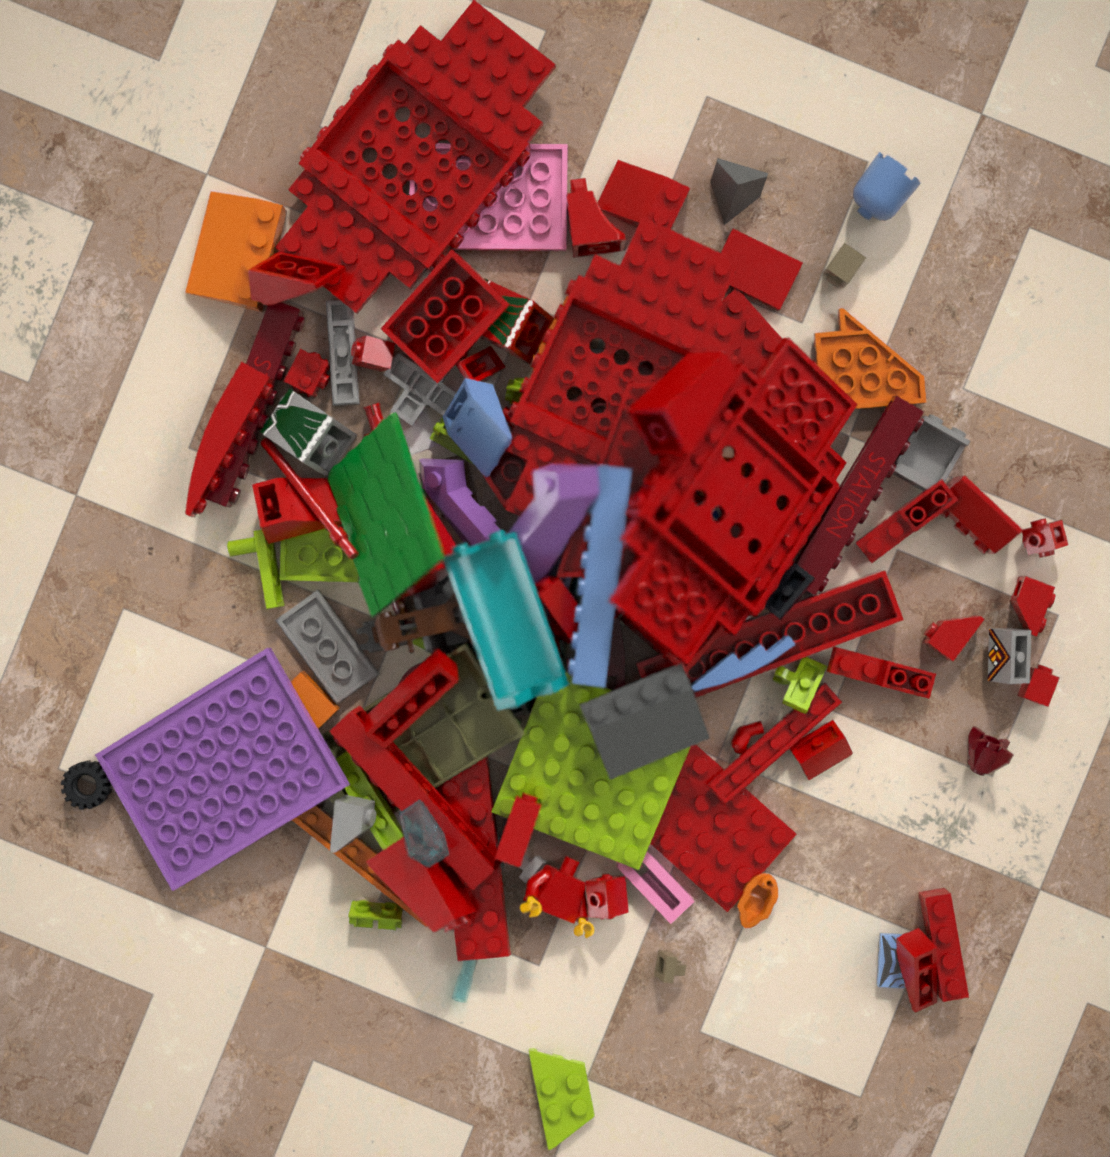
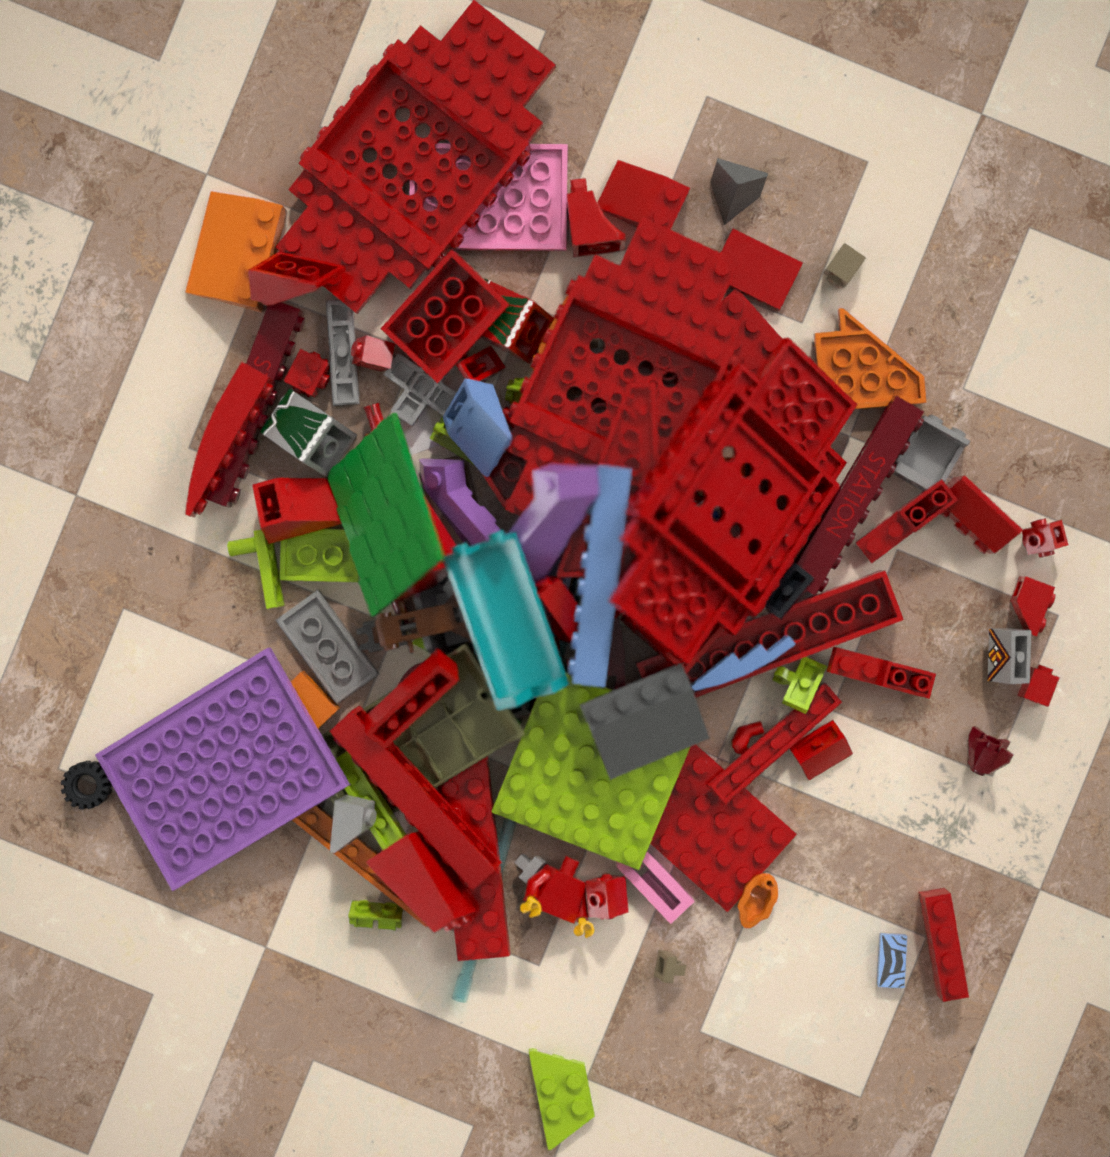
(337, 534): red bar -> none
(423, 835): clear light blue slope -> none
(518, 829): red slope -> none
(683, 403): red slope -> none
(883, 188): medium blue cylinder -> none
(918, 967): red slope -> none
(951, 635): red slope -> none

